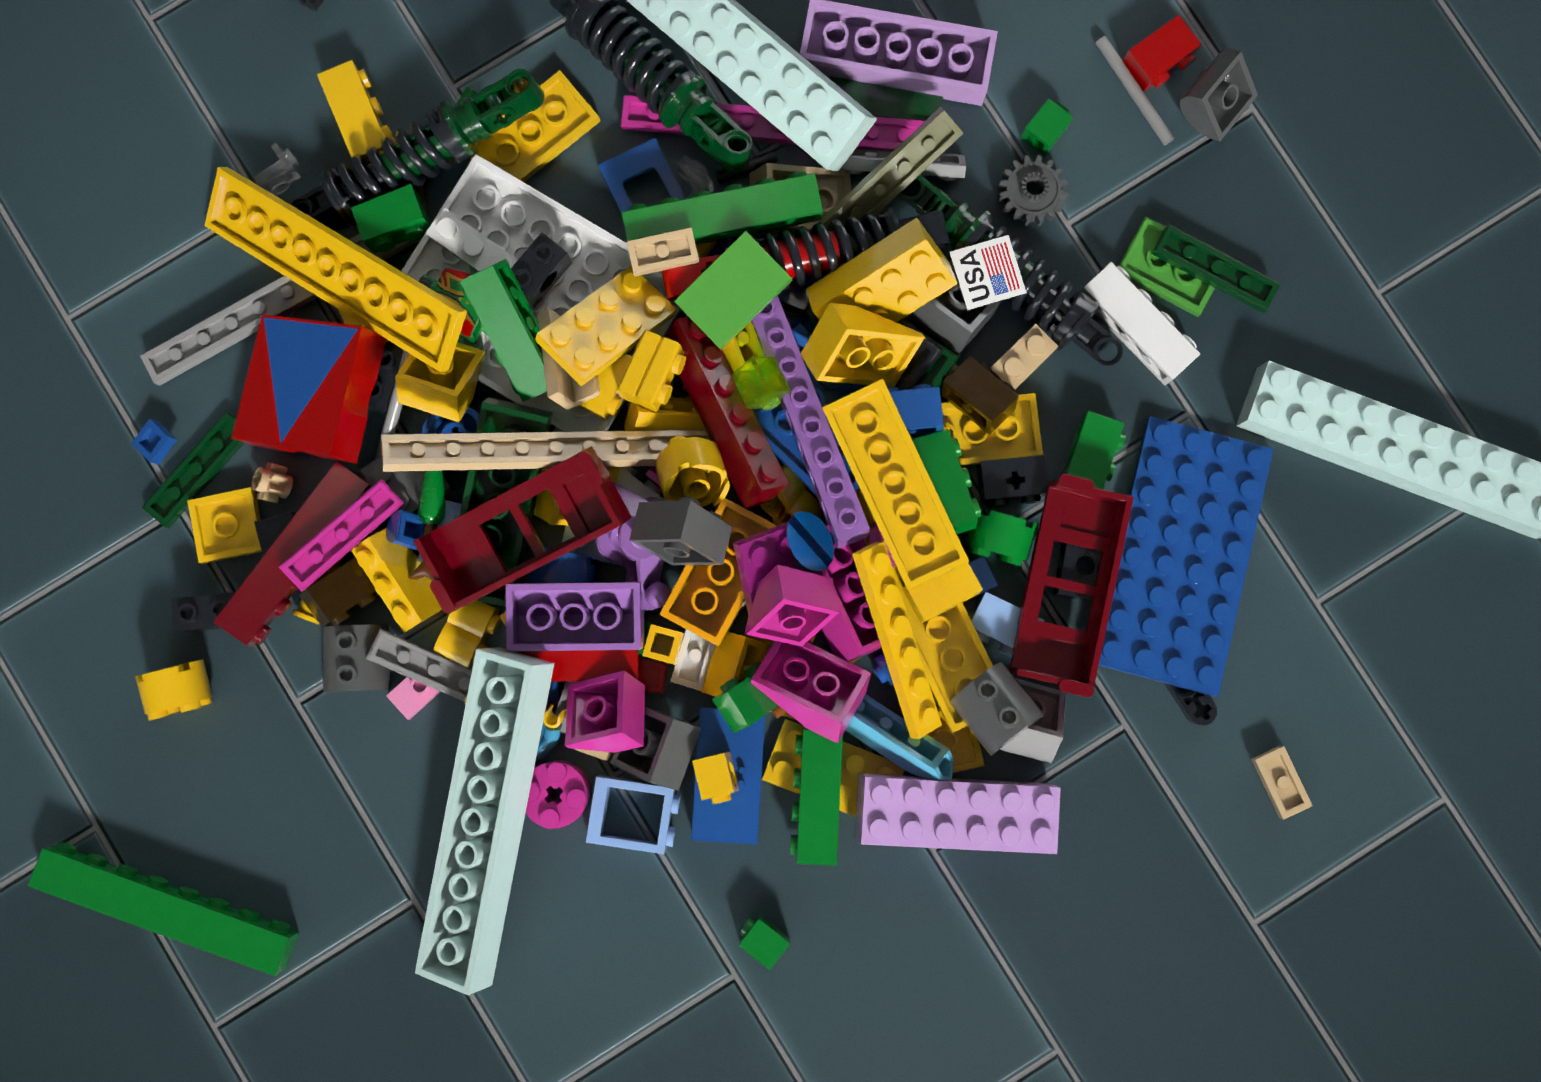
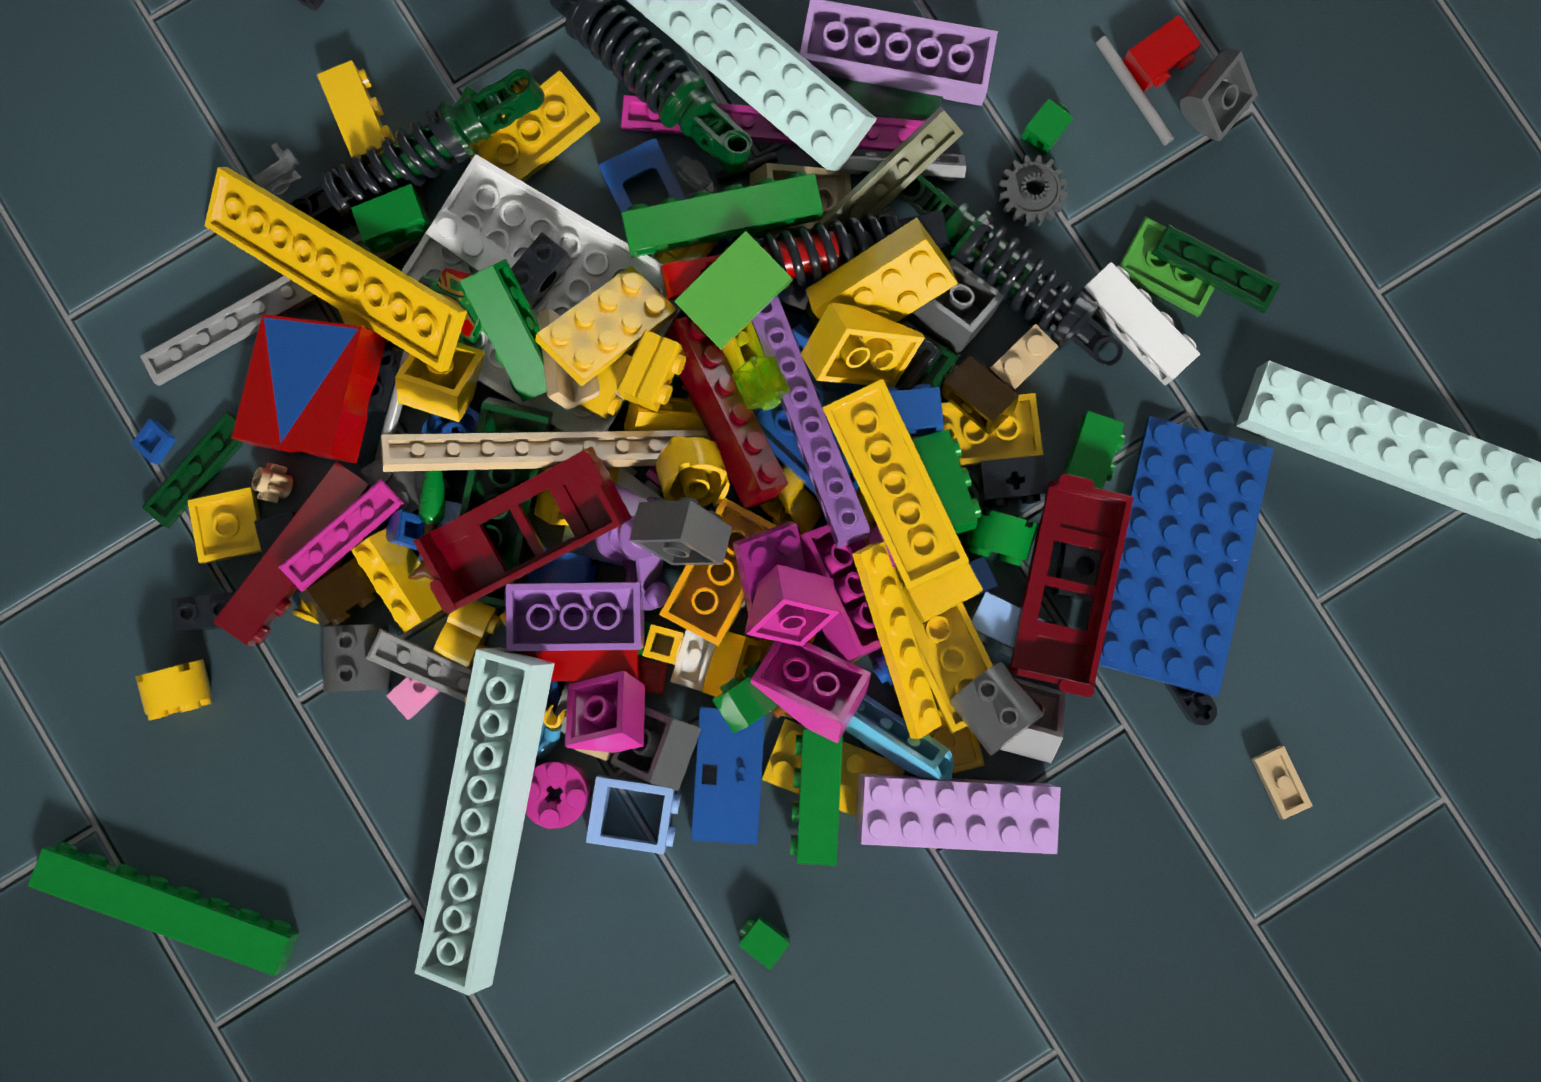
(663, 251): tan plate -> none
(716, 777): yellow brick -> none
(810, 541): clear blue sticker -> none
(988, 272): sticker -> none

